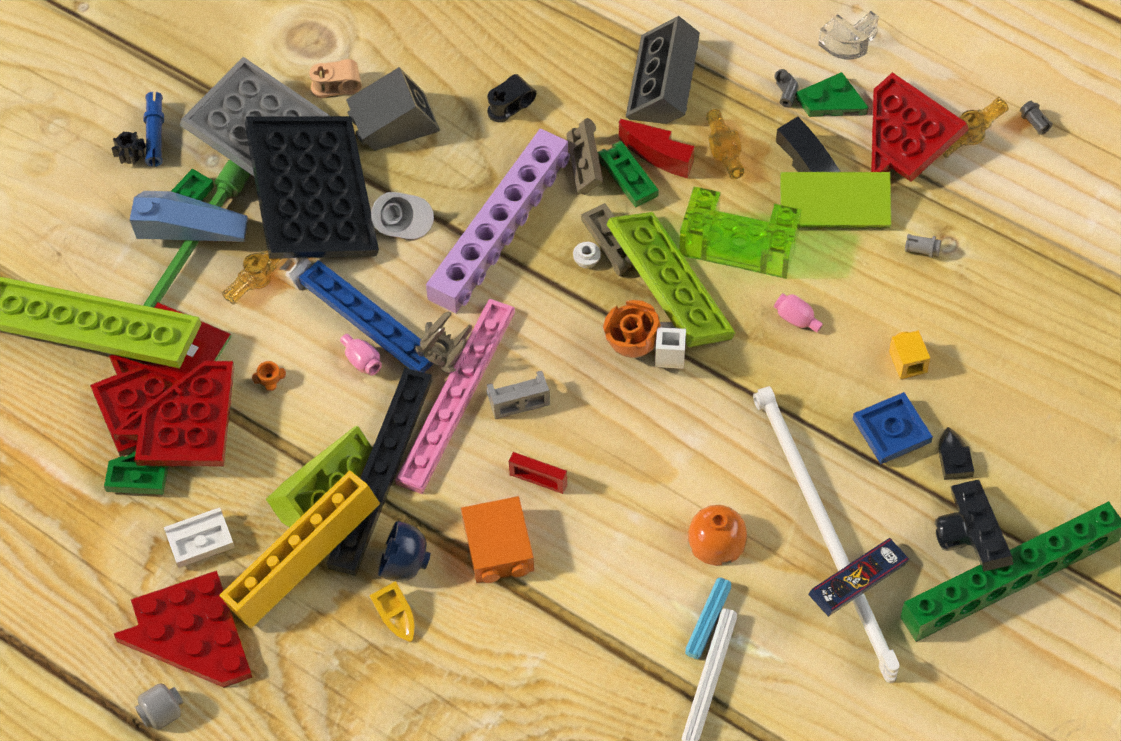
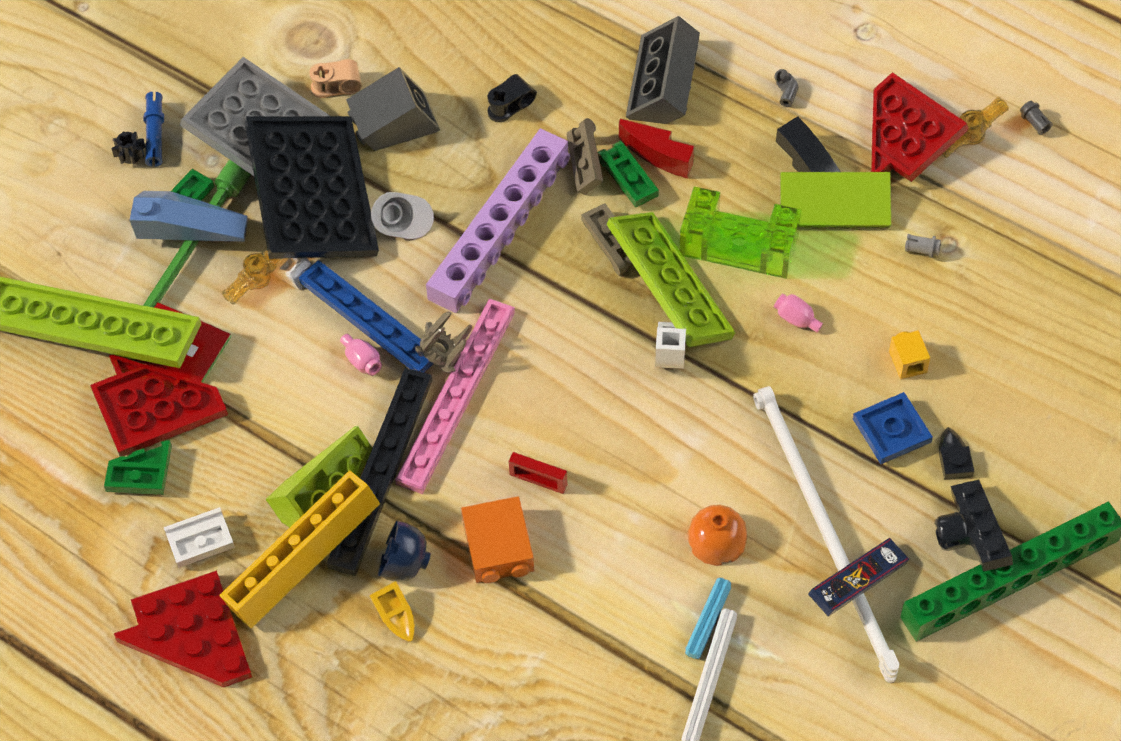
(159, 706): light grey head -> none
(186, 421): red wing -> none
(268, 368): orange plate -> none
(519, 396): light grey hinge -> none
(589, 260): white plate -> none
(632, 328): orange cylinder -> none
(725, 144): clear yellow pin -> none
(831, 98): green wing -> none
(848, 40): clear brick -> none

